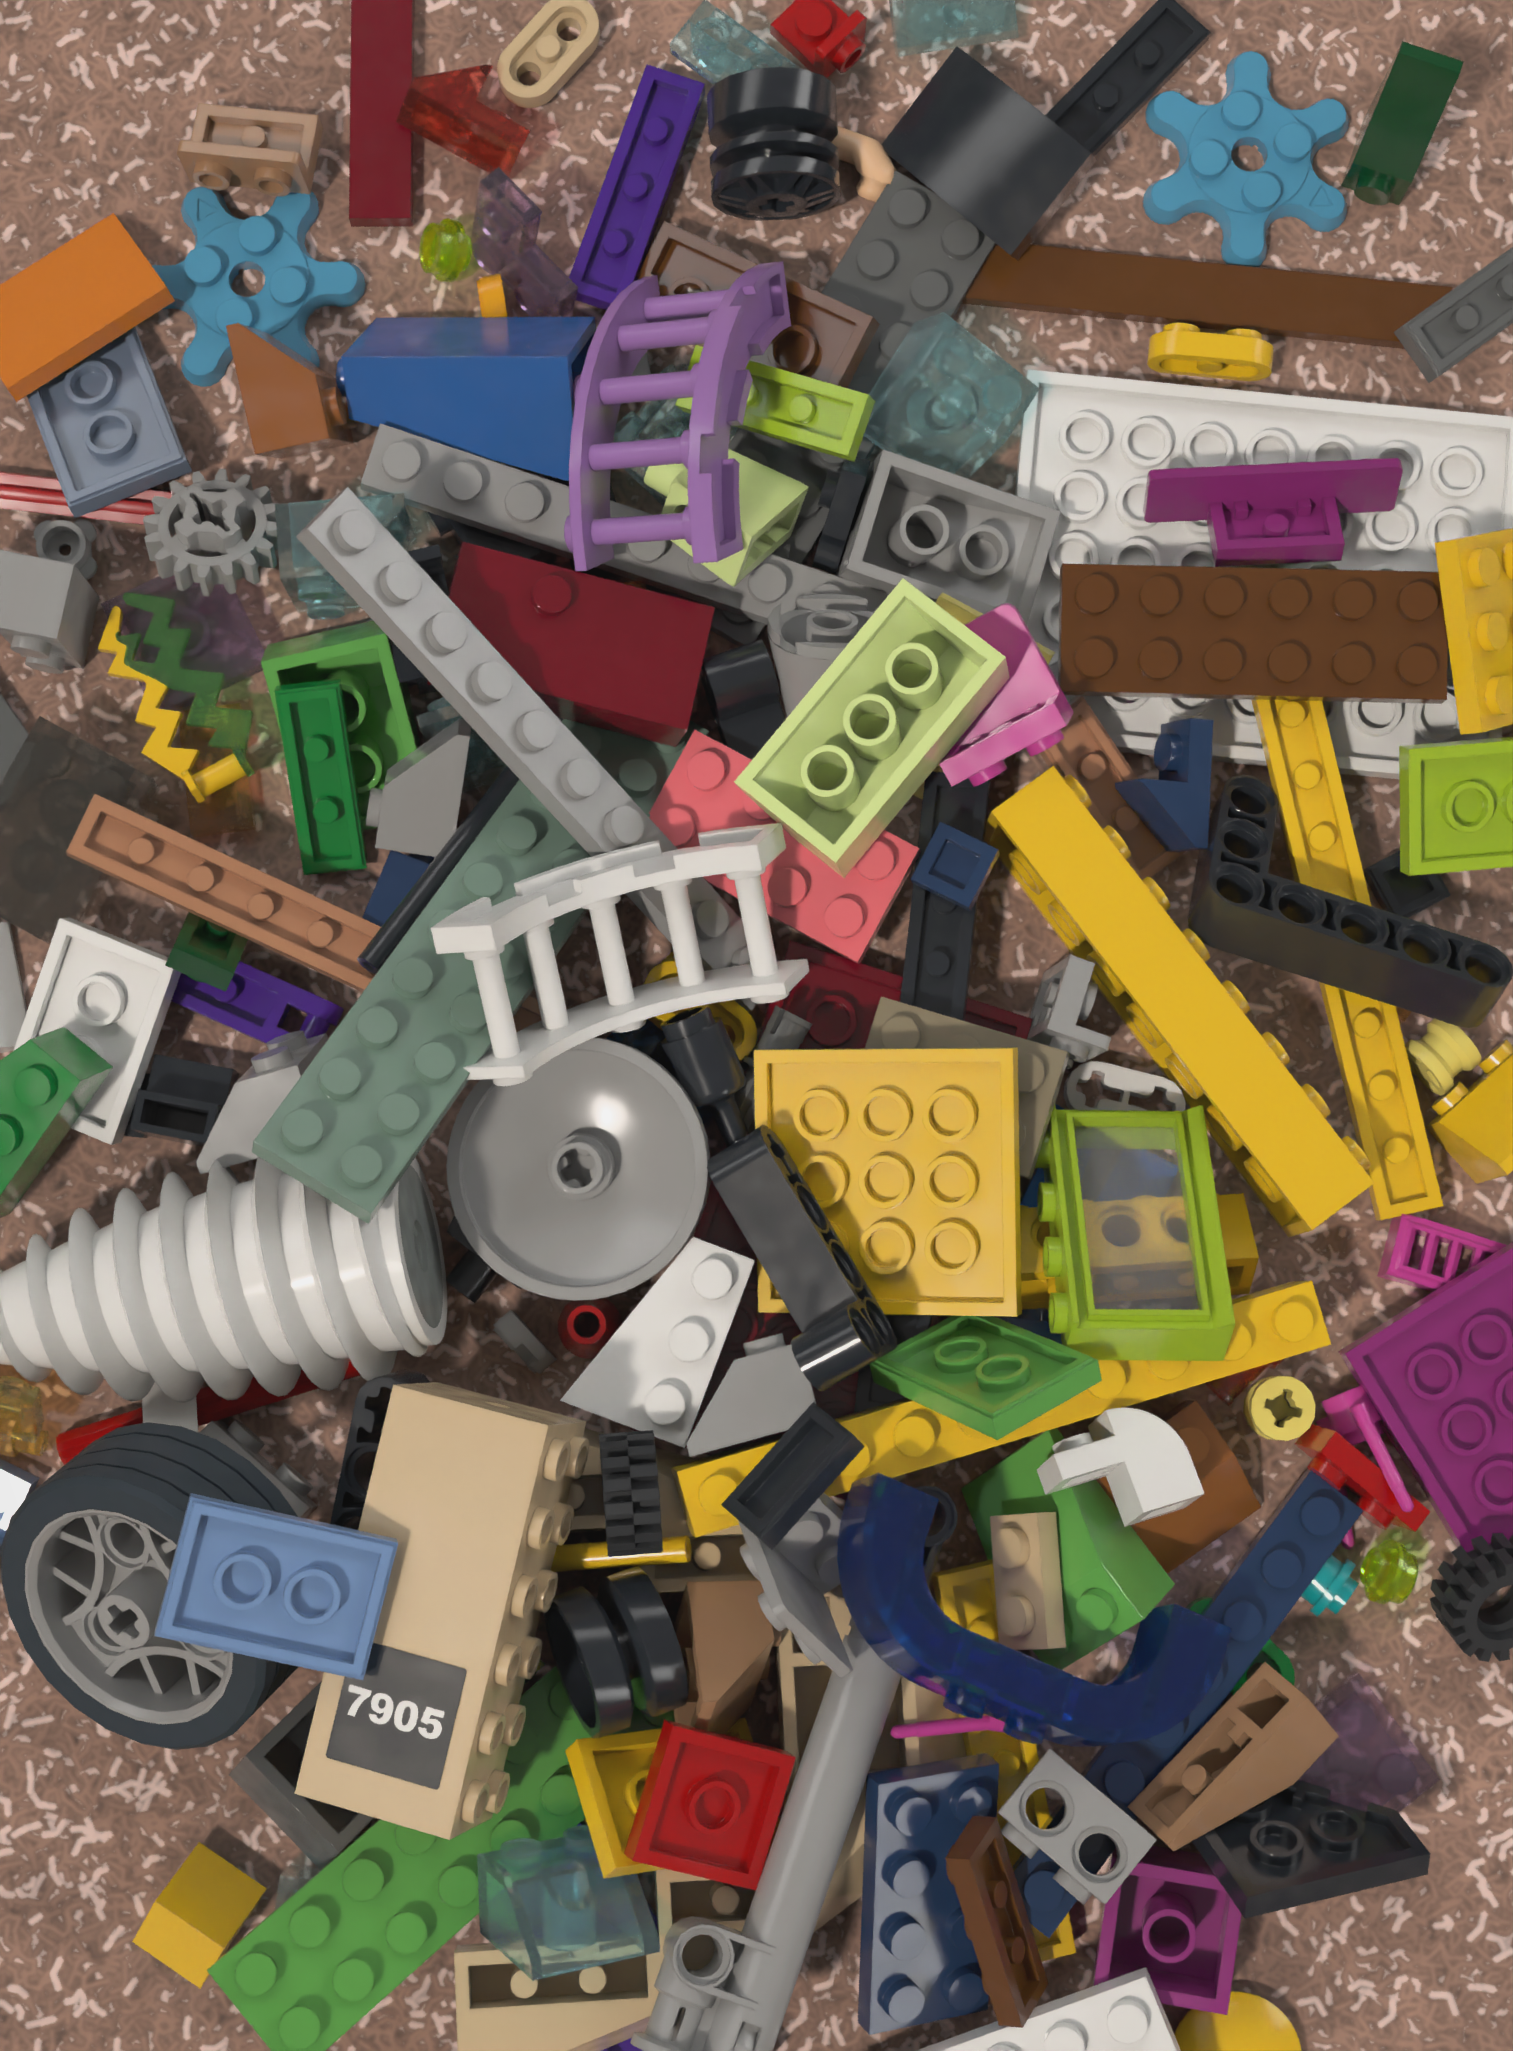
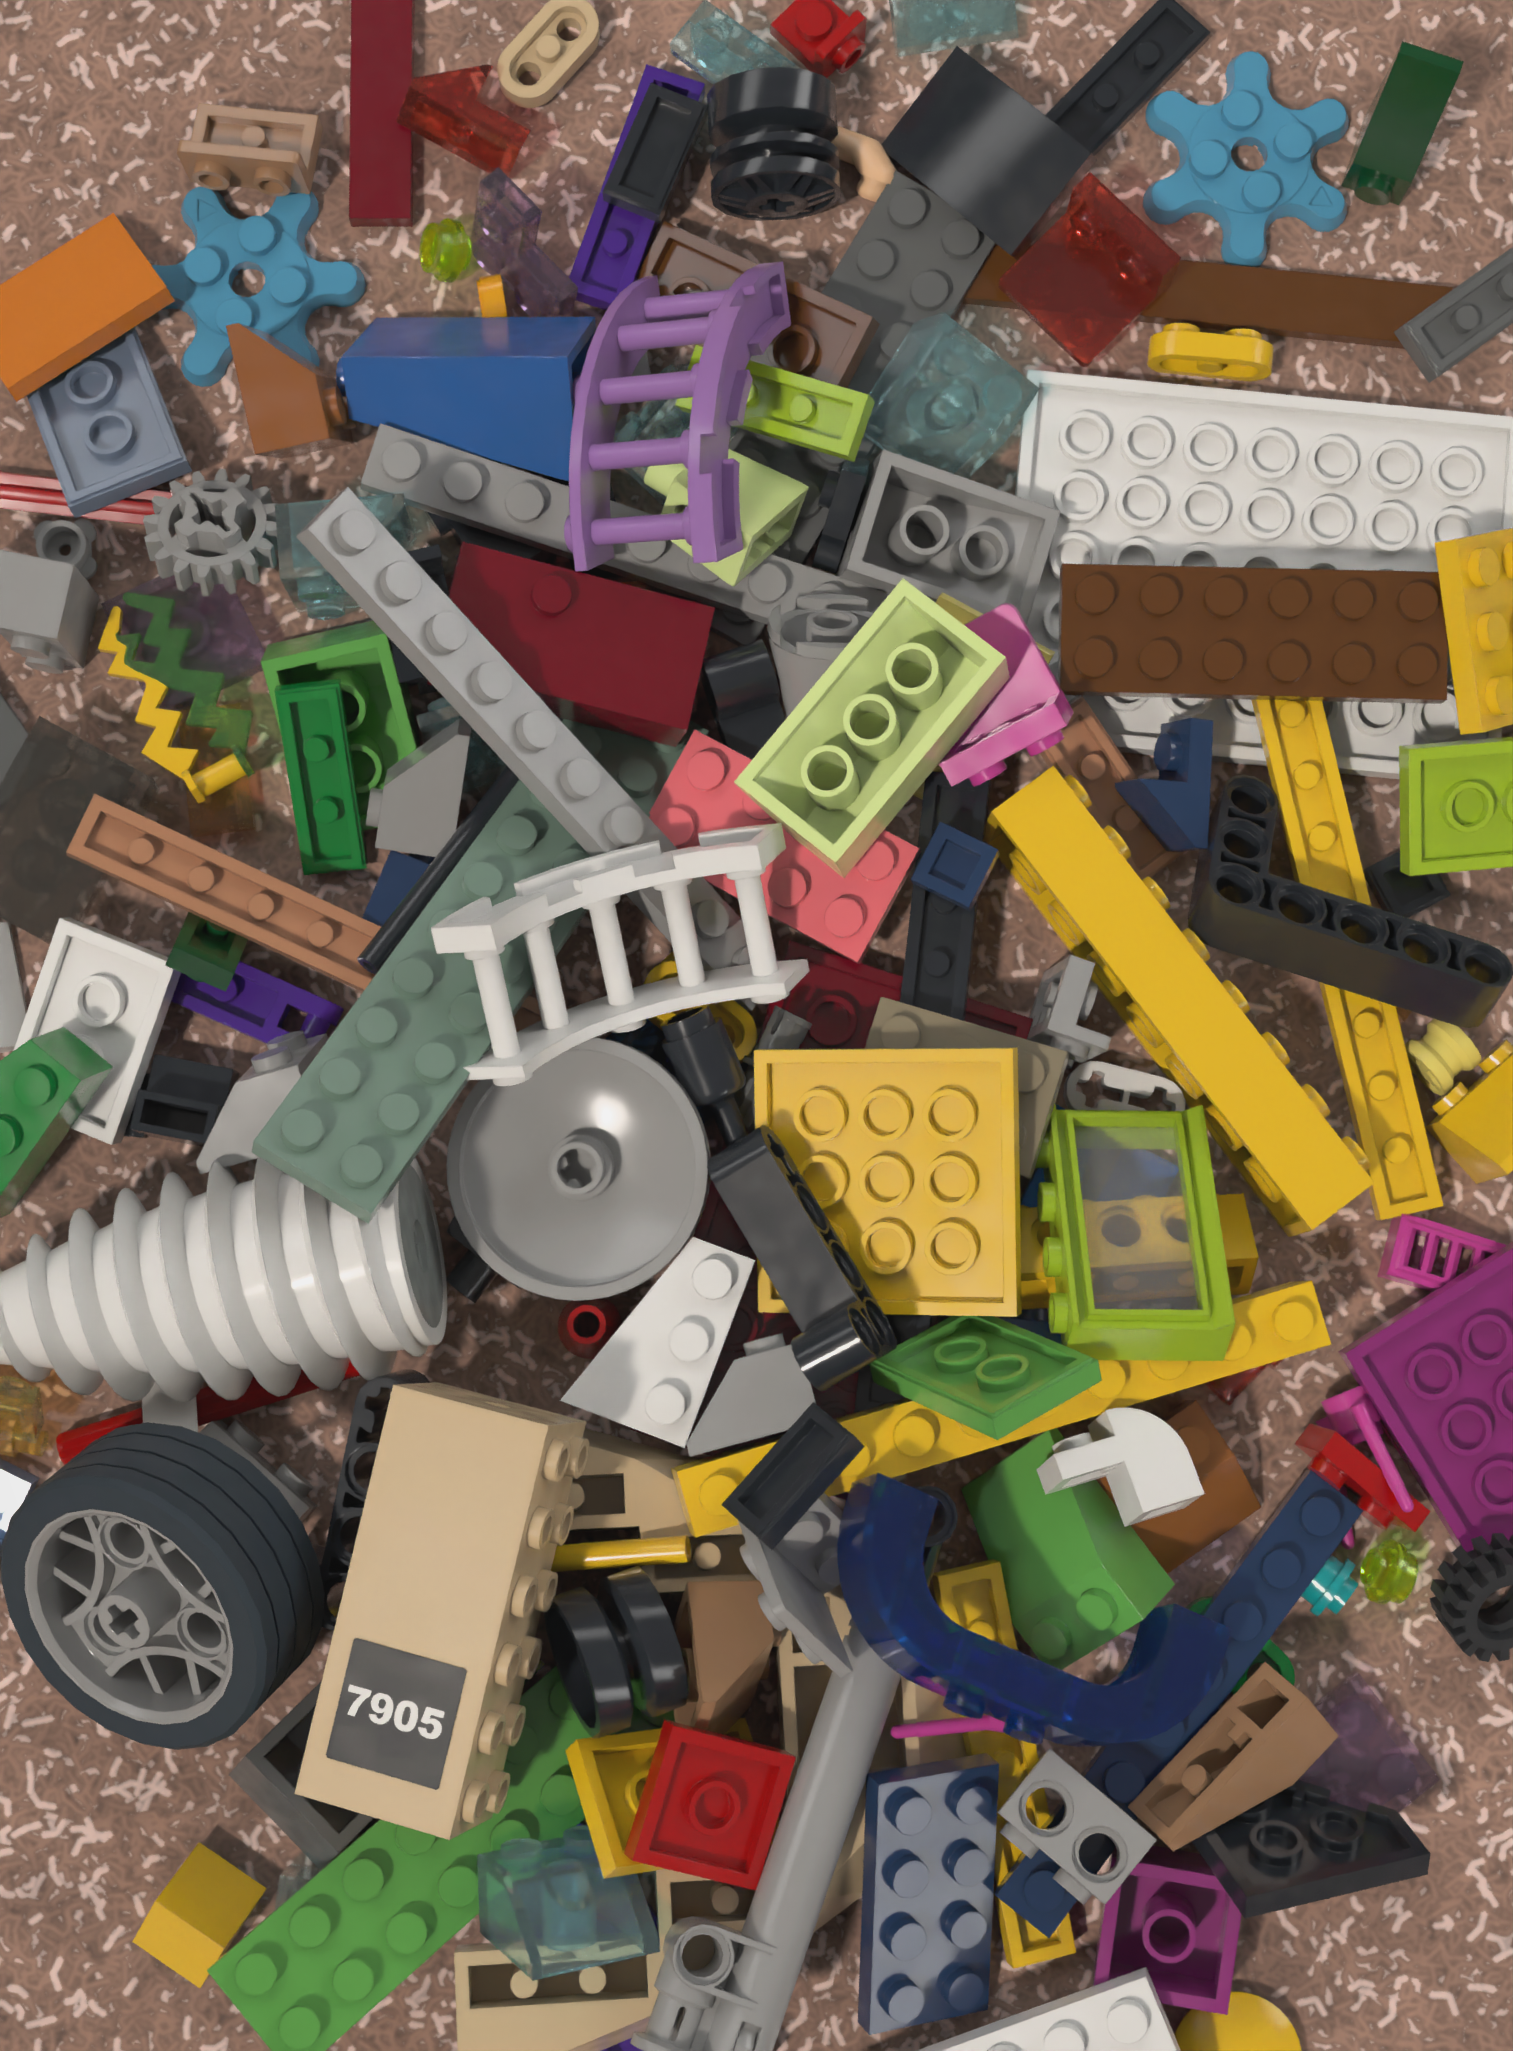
(276, 1587): medium blue tile -> none
(524, 1342): light grey tile -> none
(631, 1493): black tyre -> none
(655, 153): none -> black tile
(996, 1921): reddish brown plate -> none
(1028, 1581): tan plate -> none
(1091, 272): none -> clear red bracket
(1266, 1405): light yellow wheel -> none
(1273, 509): magenta bracket -> none

